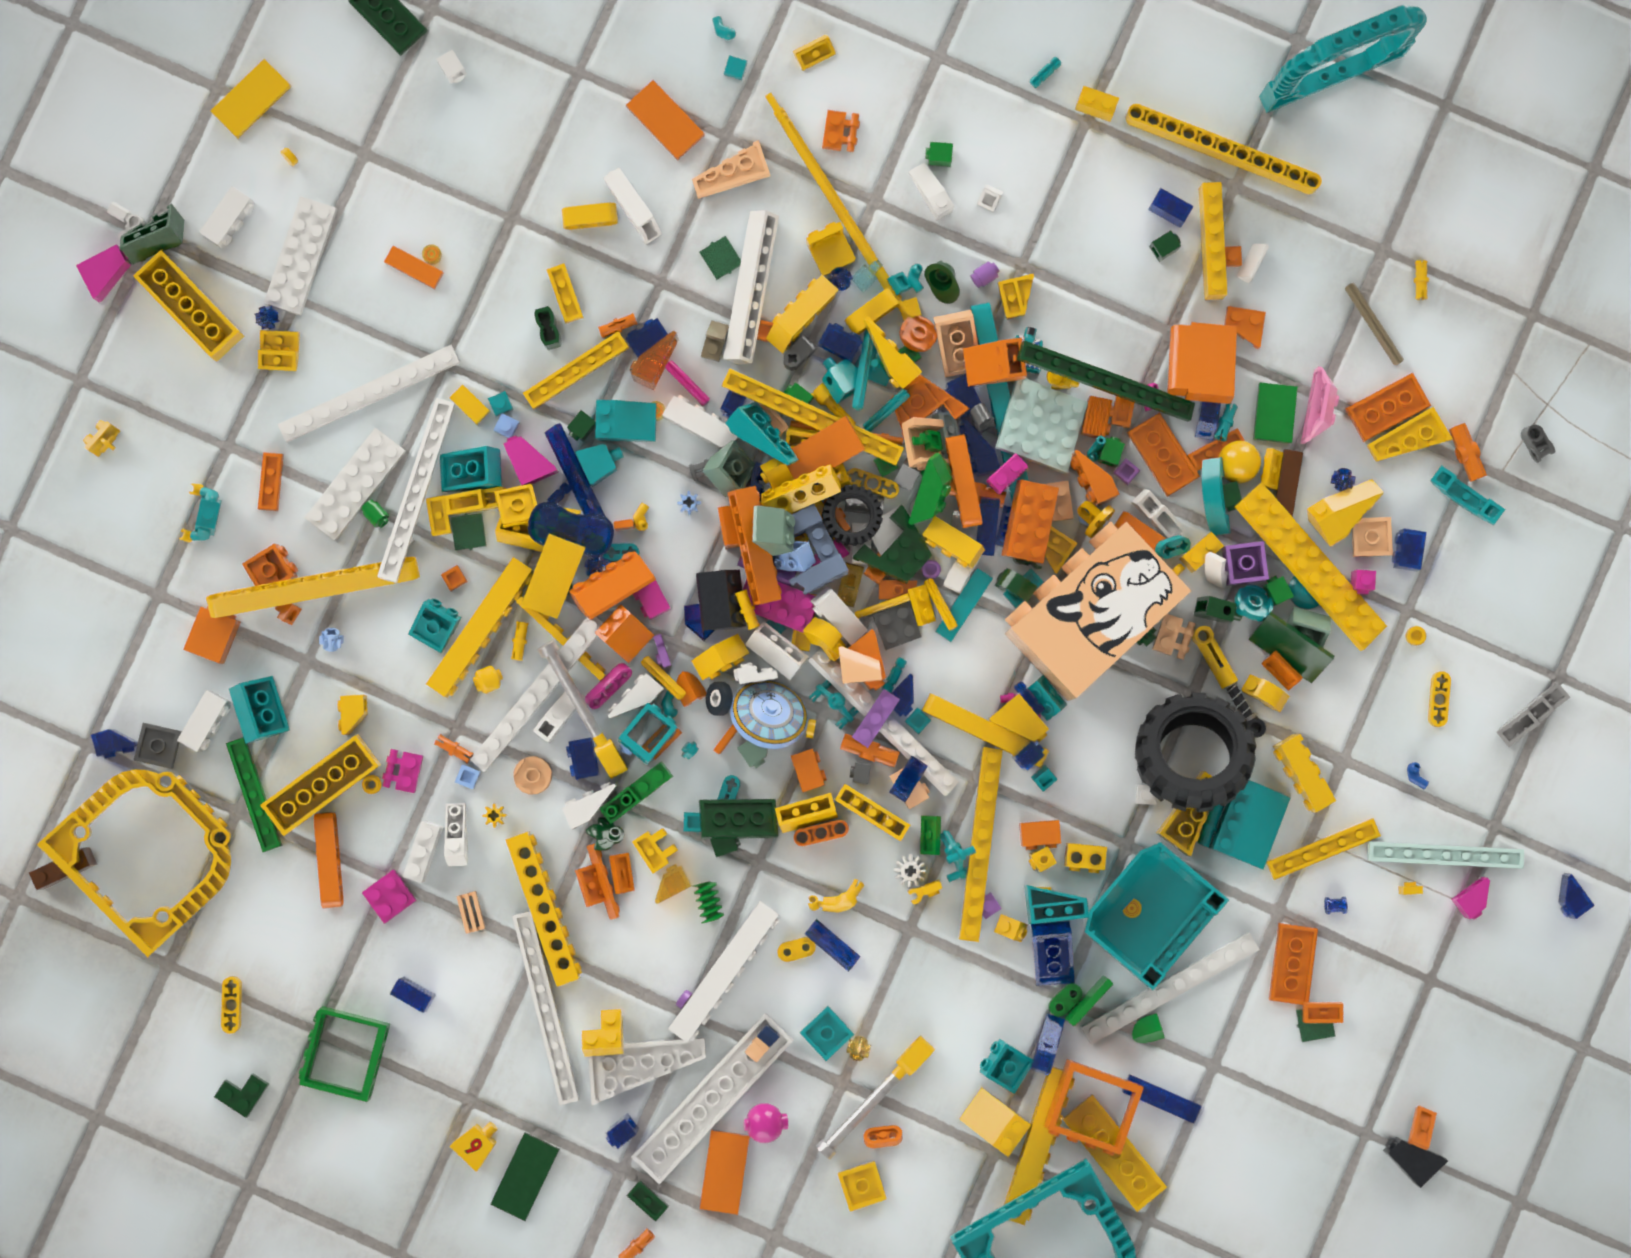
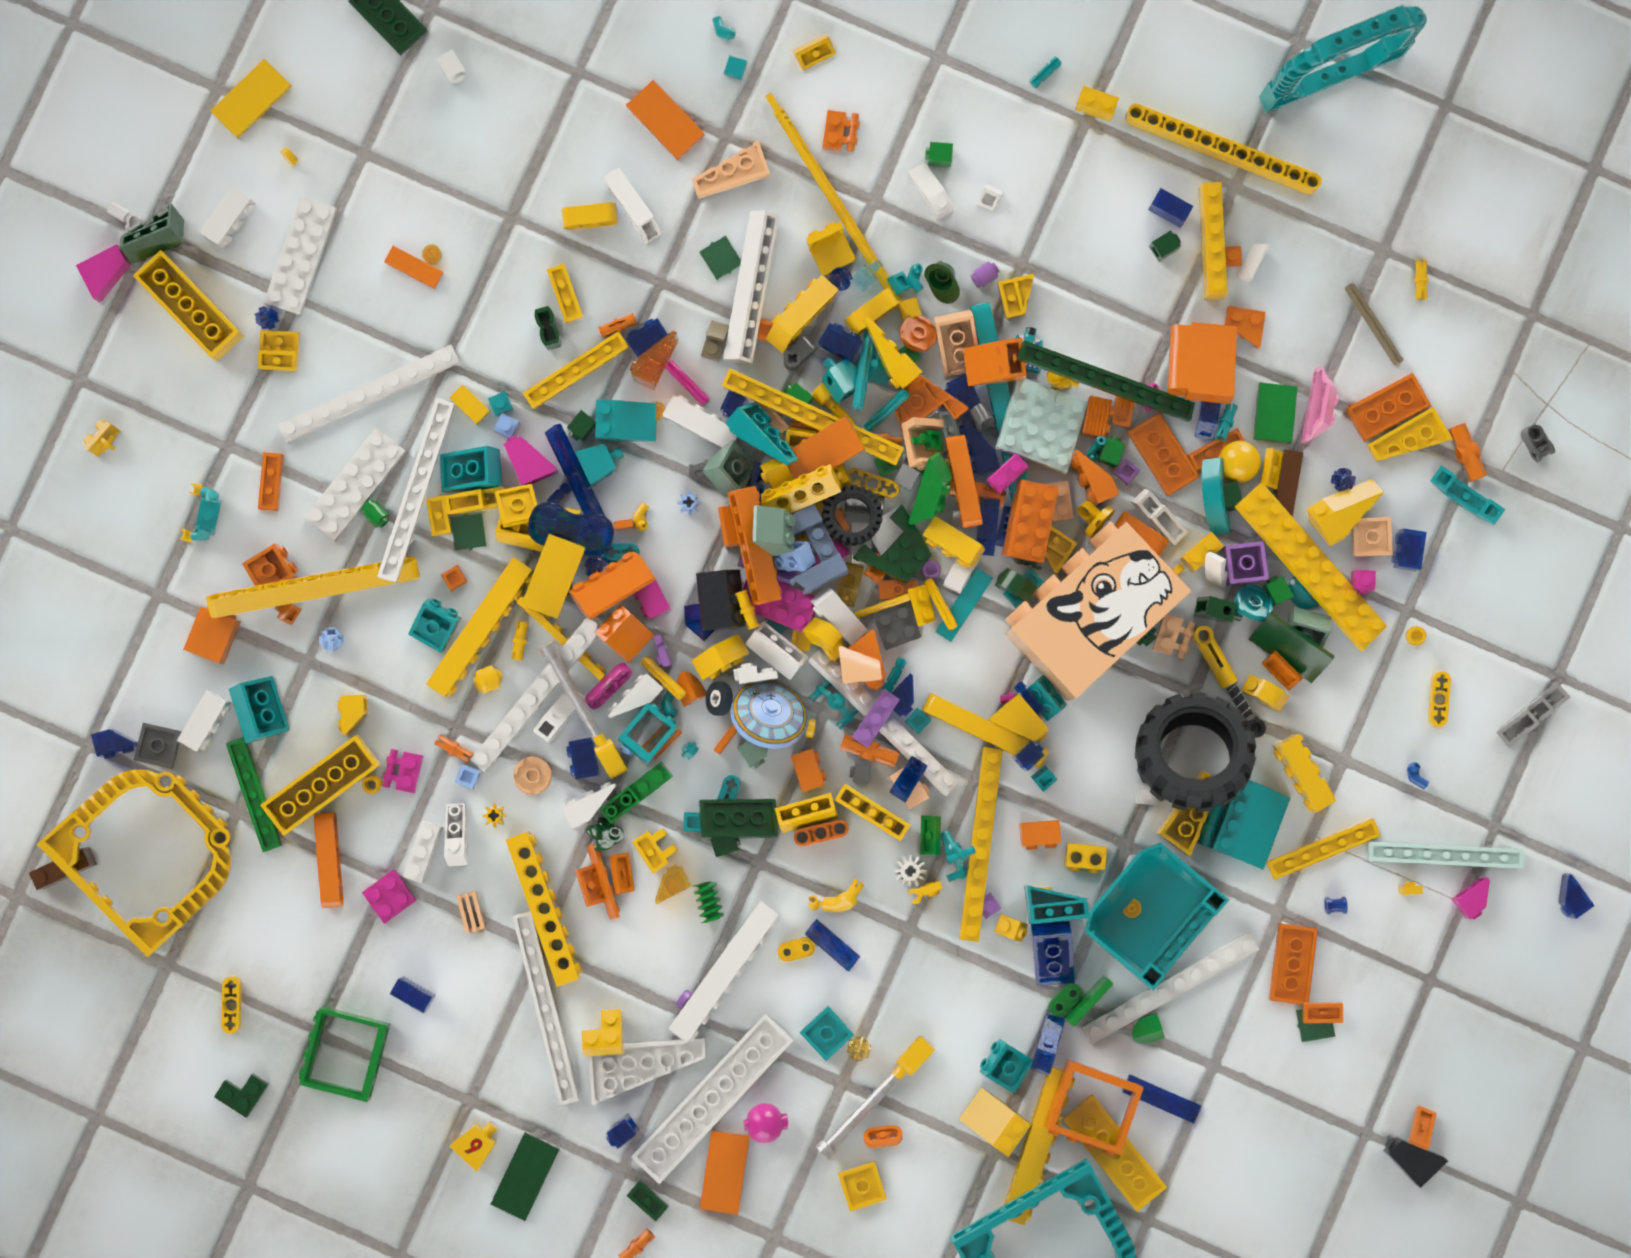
(762, 1043): leg -> none
(1041, 859): yellow bracket -> none
(1172, 543): teal beam -> none

